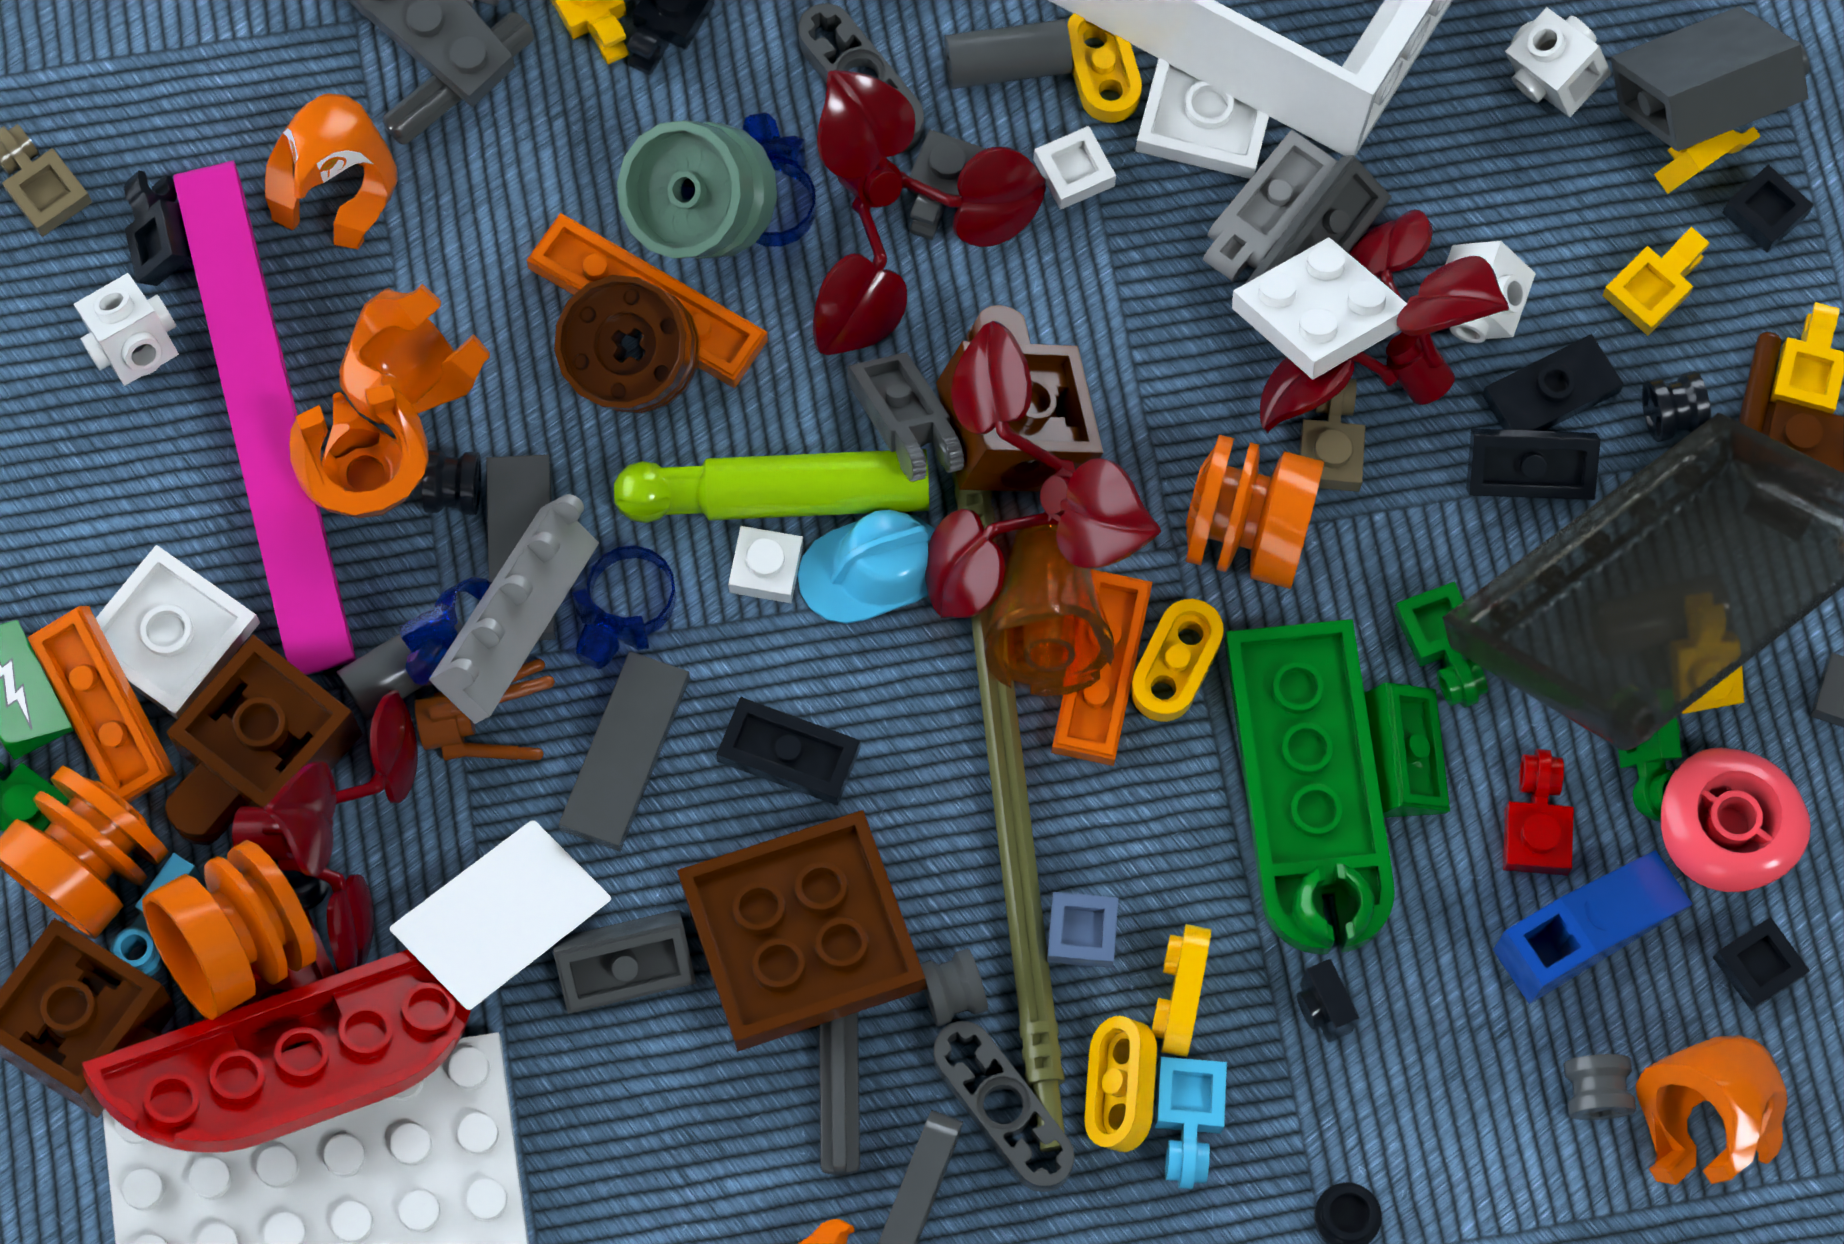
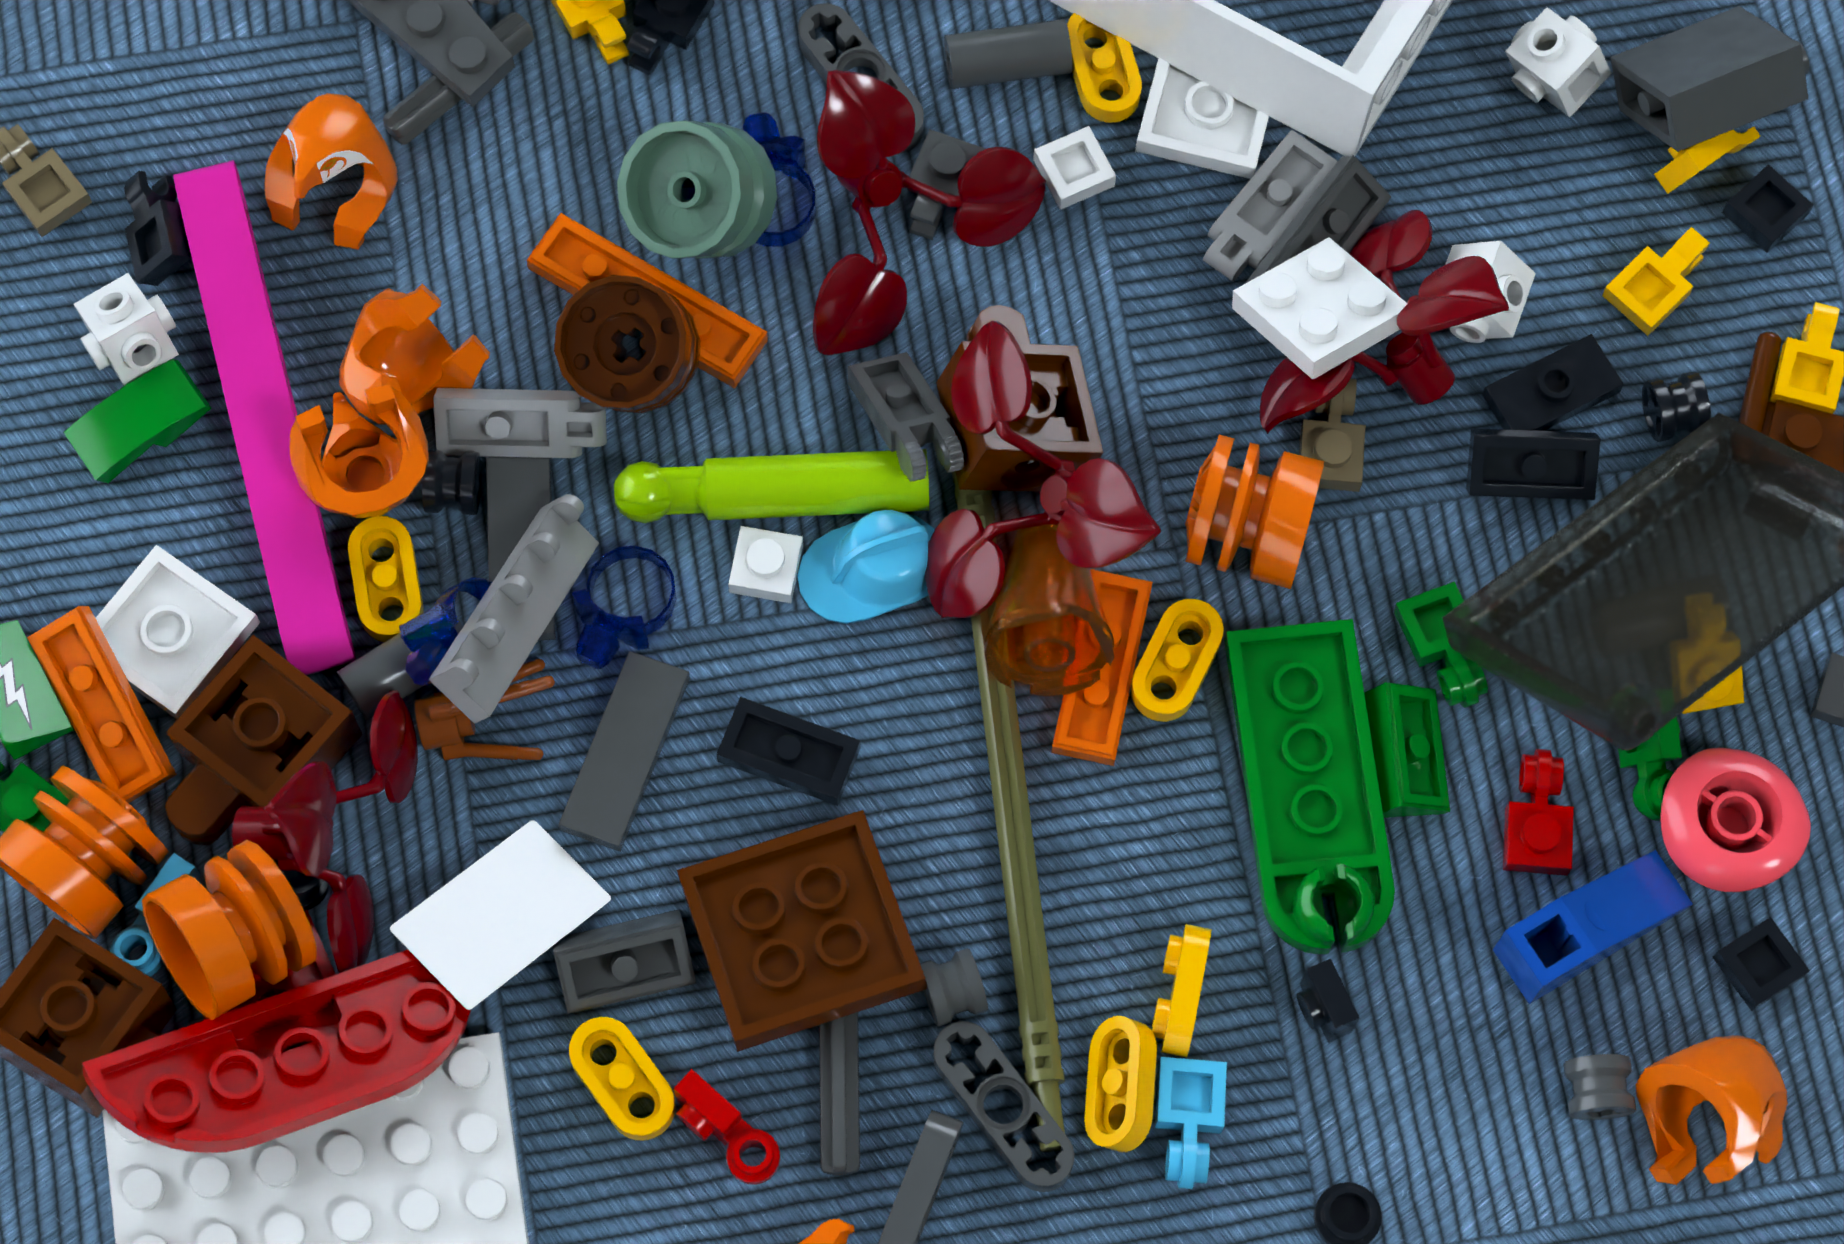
(134, 418): none -> green slope
(384, 582): none -> yellow plate
(516, 423): none -> light grey hinge
(623, 1080): none -> yellow plate
(710, 1113): none -> red plate
(1082, 930): sand blue tile -> none

